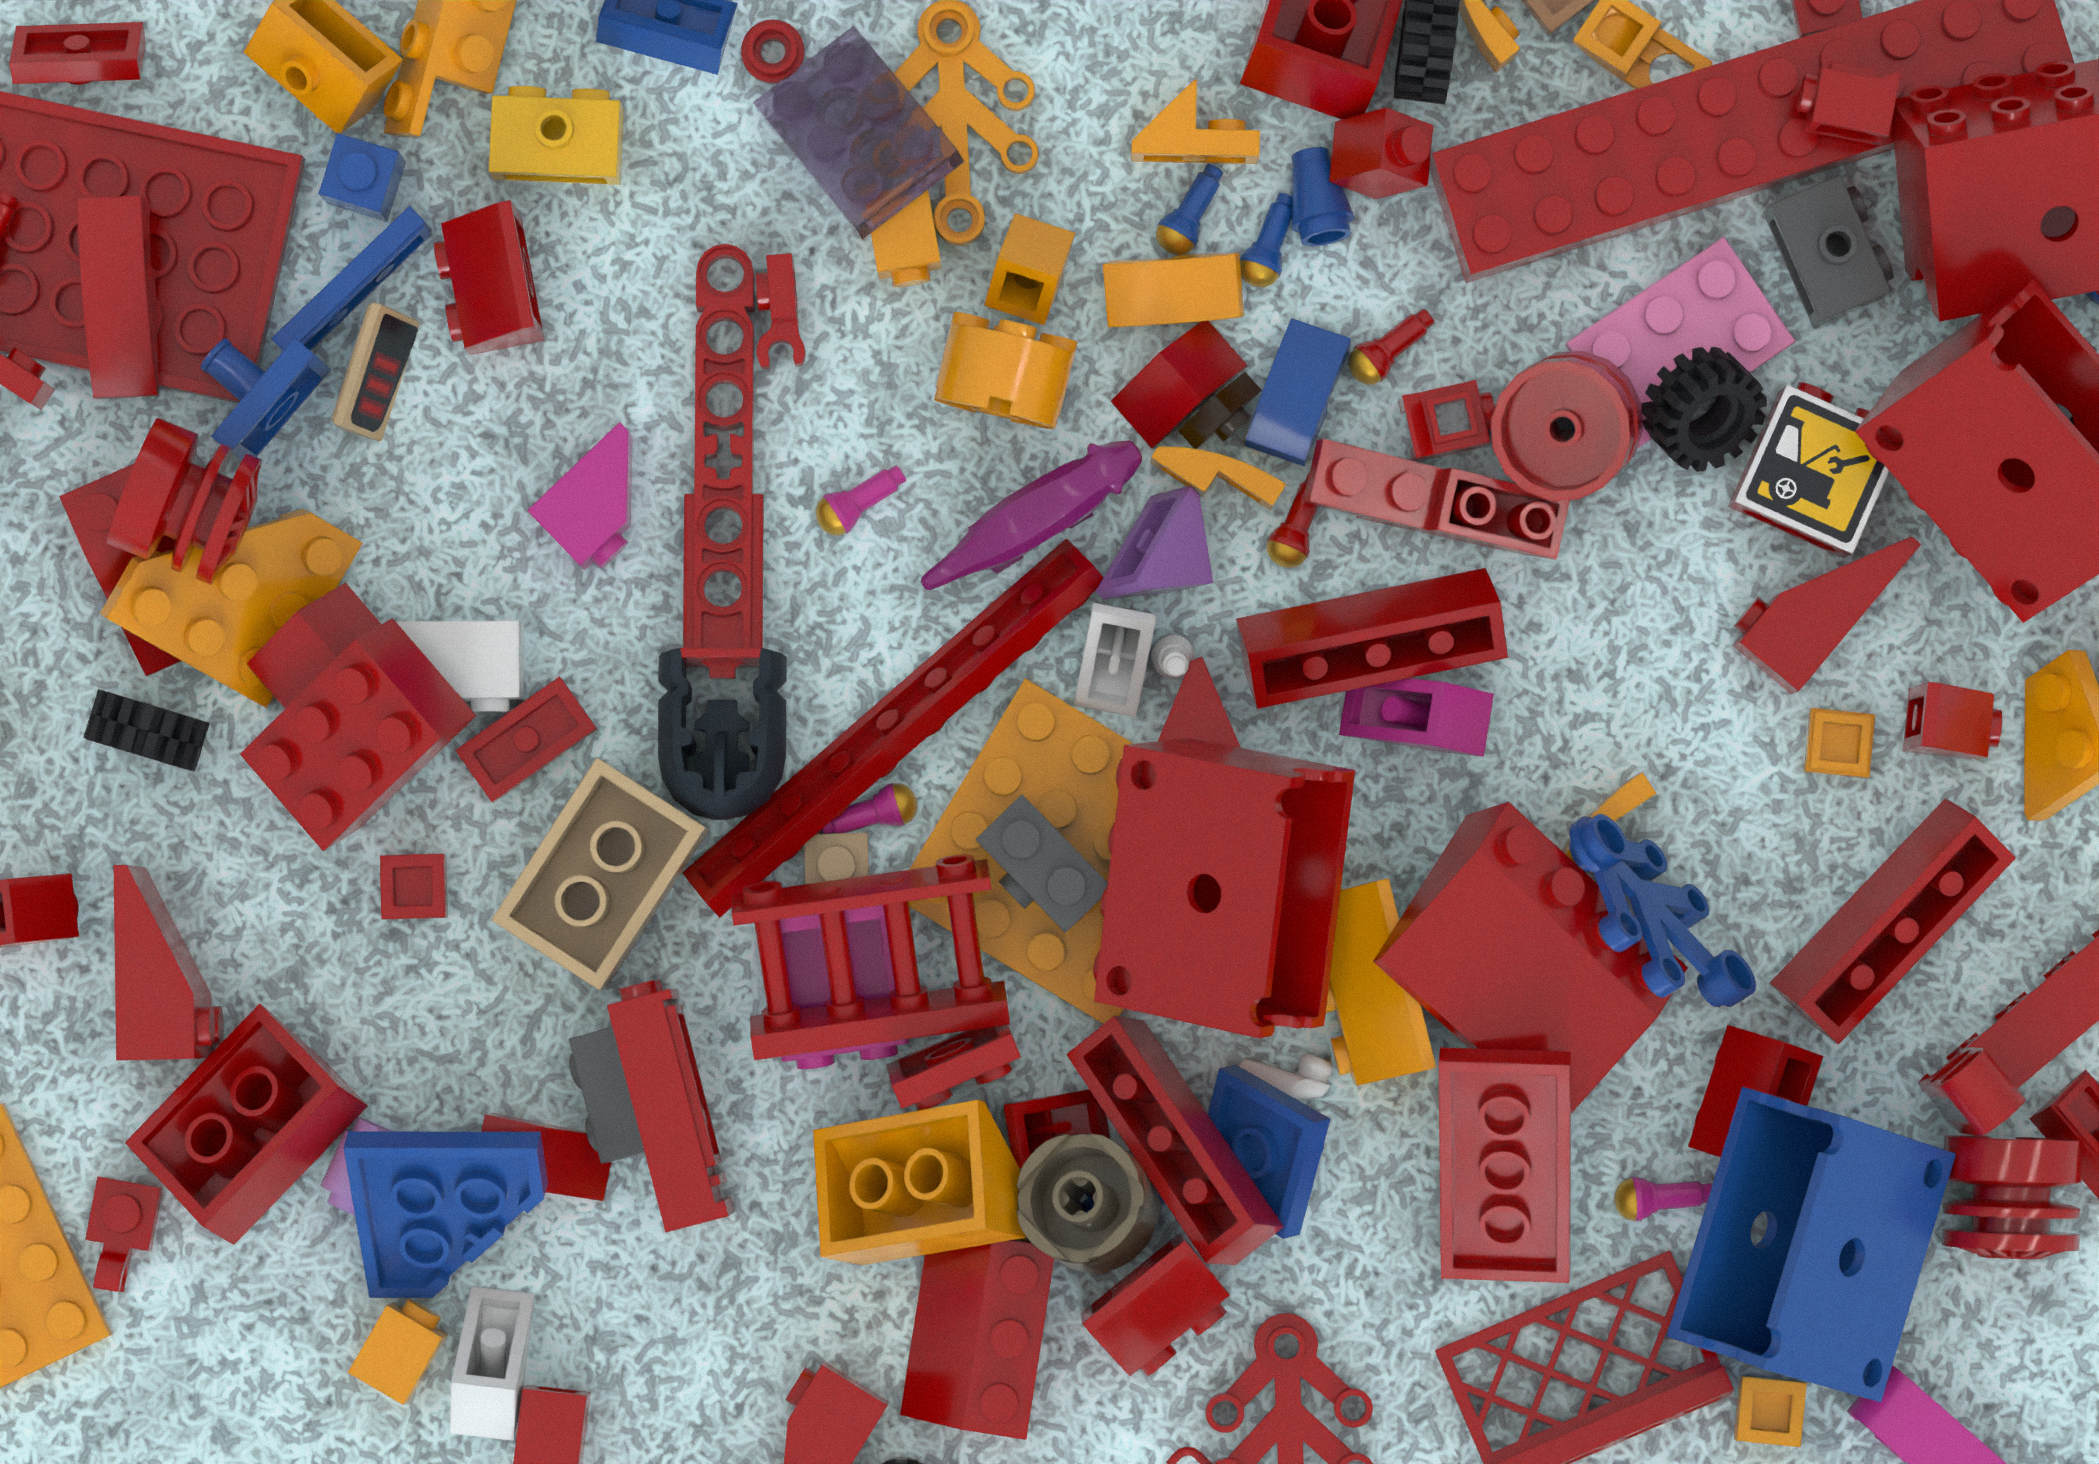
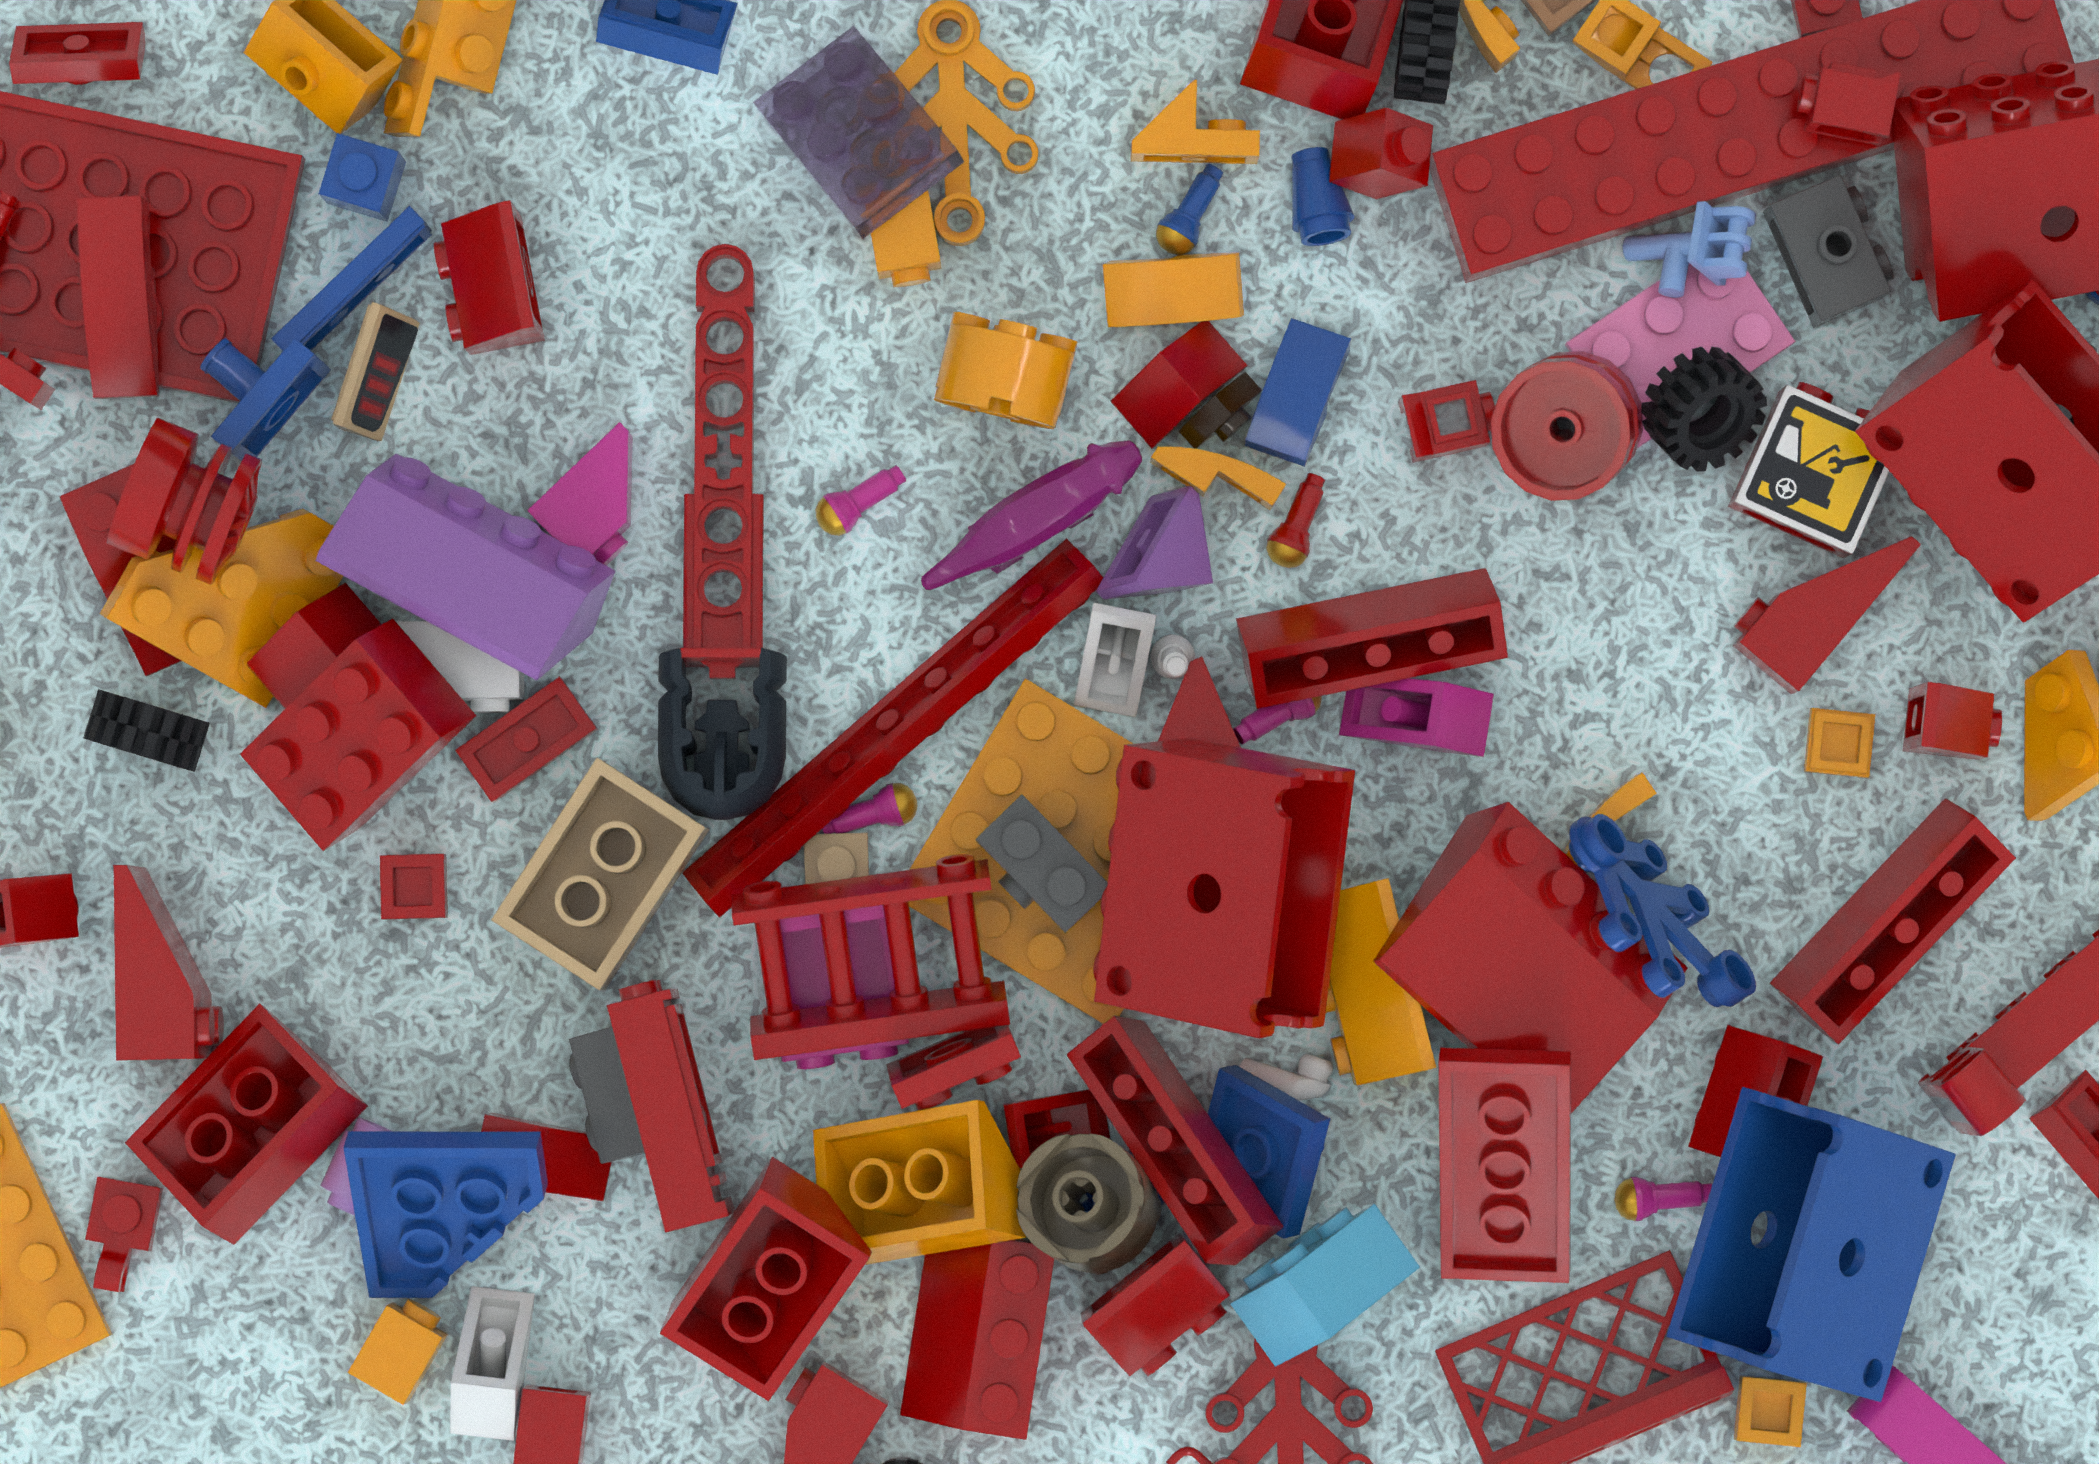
(467, 566): none -> medium lavender slope
(556, 137): yellow brick -> none
(767, 1280): none -> red slope
(772, 31): red plate -> none
(778, 294): red plate -> none
(1029, 269): light orange brick -> none
(1262, 261): blue piece -> none
(1269, 718): none -> dark pink piece
(1322, 1282): none -> medium azure brick
(1373, 359): red piece -> none
(1434, 500): slope -> none
(1712, 247): none -> light blue arm
(2012, 1195): red wheel -> none

